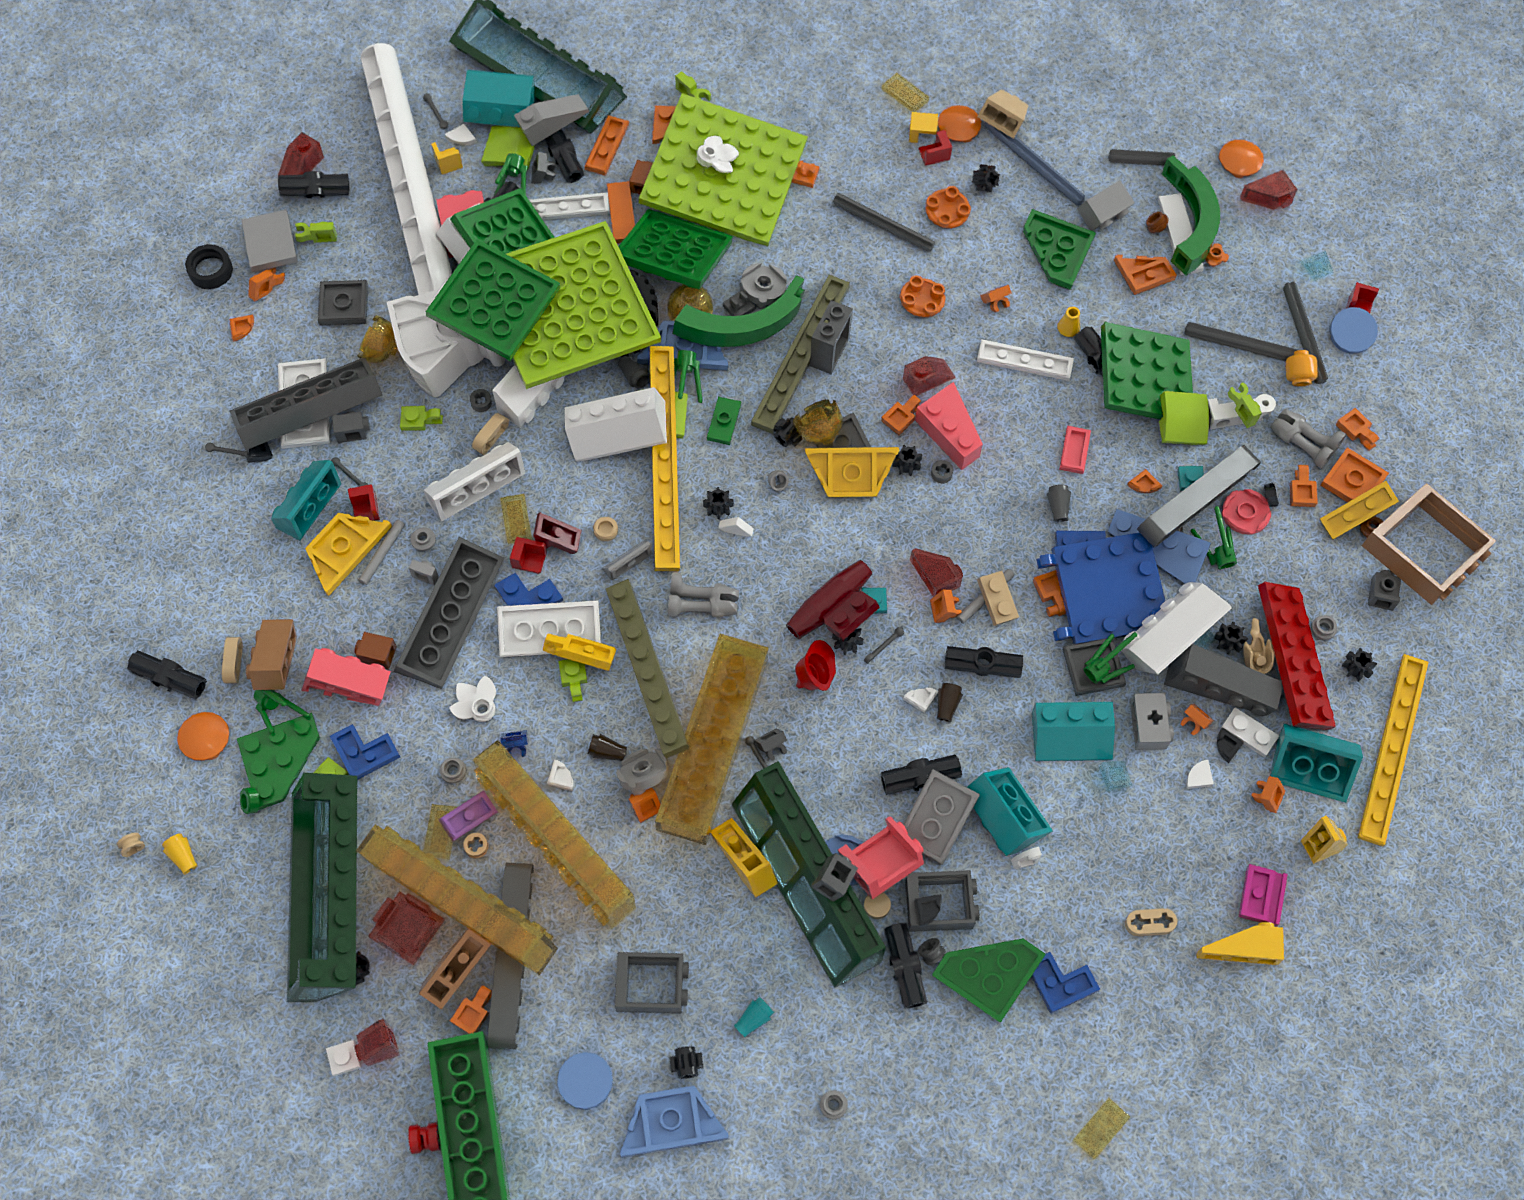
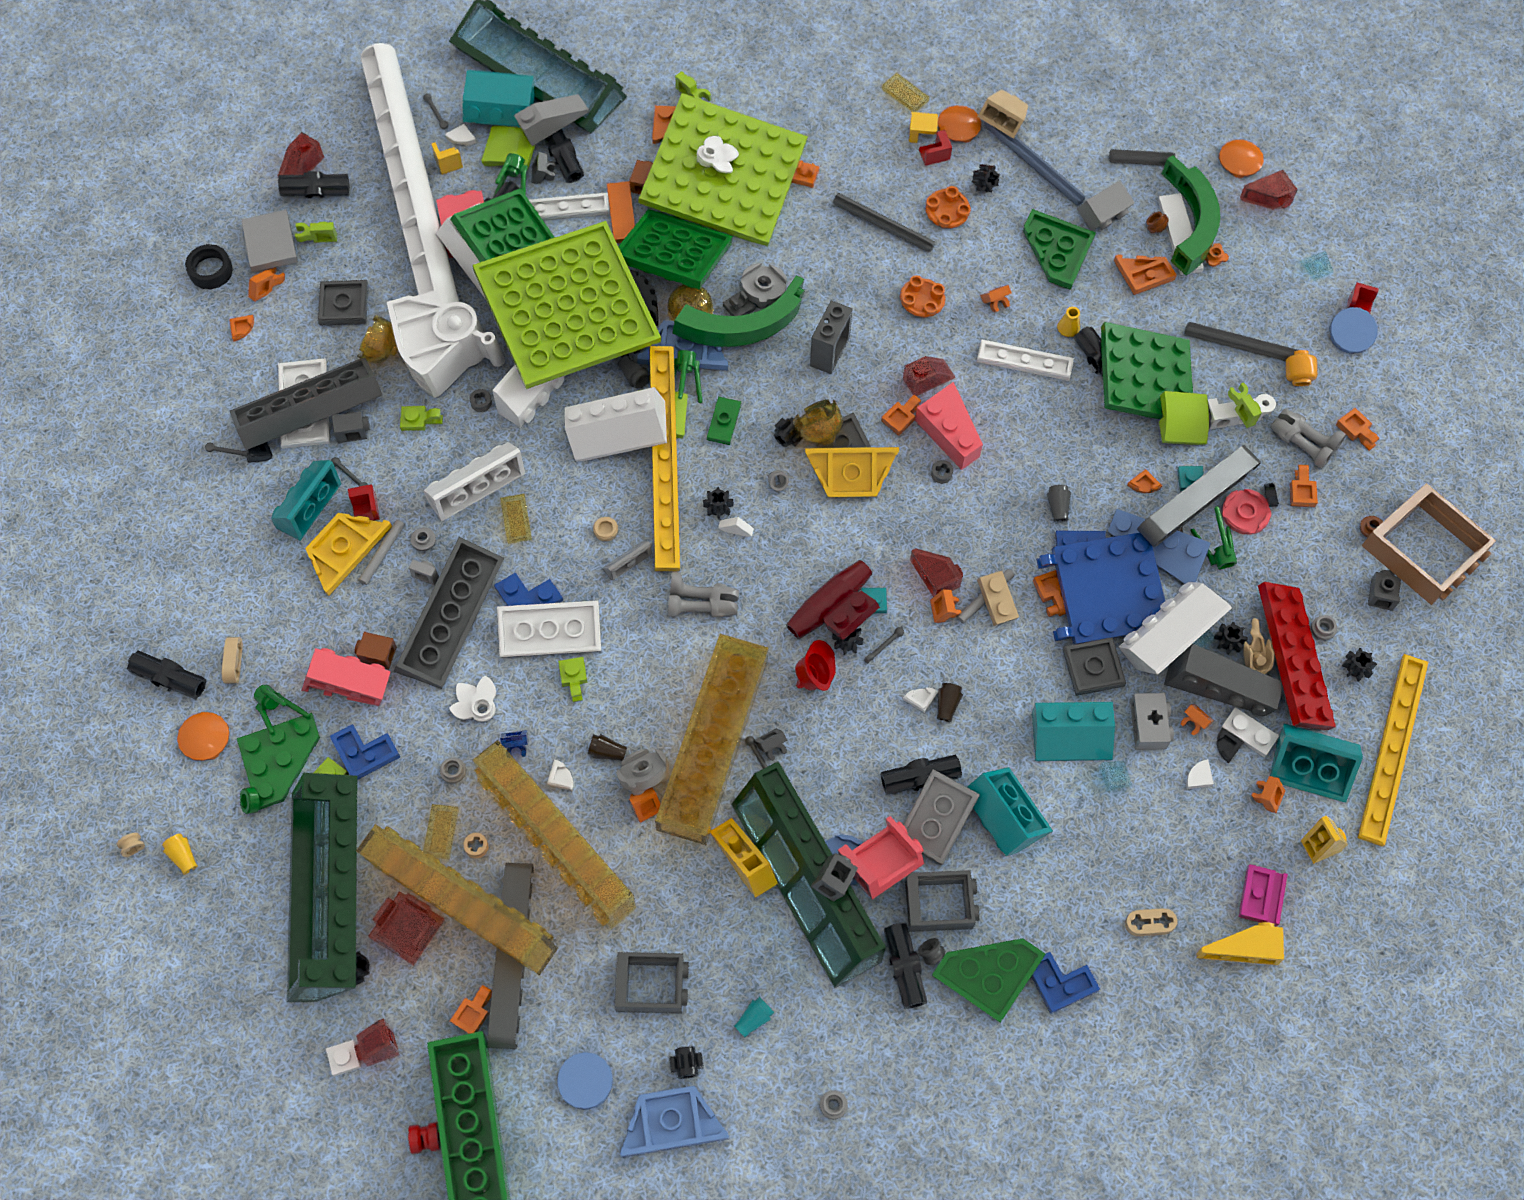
(272, 654): medium nougat brick -> none
(454, 968): medium nougat slope -> none
(468, 815): medium lavender plate -> none
(490, 433): tan beam -> none
(493, 299): green plate -> none
(528, 555): red panel -> none
(556, 533): slope -> none
(580, 650): yellow hinge -> none
(606, 145): orange tile -> none
(647, 669): olive plate -> none
(797, 358): olive plate -> none
(877, 907): tan tile -> none
(912, 463): black gear -> none
(927, 908): black tile -> none
(1000, 663): black piece -> none
(1026, 858): white tile -> none
(1075, 449): coral tile -> none
(1098, 669): green plant -> none
(1101, 1128): clear yellow tile -> none
(1304, 328): dark grey axle -> none
(1353, 476): orange plate -> none
(1359, 510): yellow plate -> none

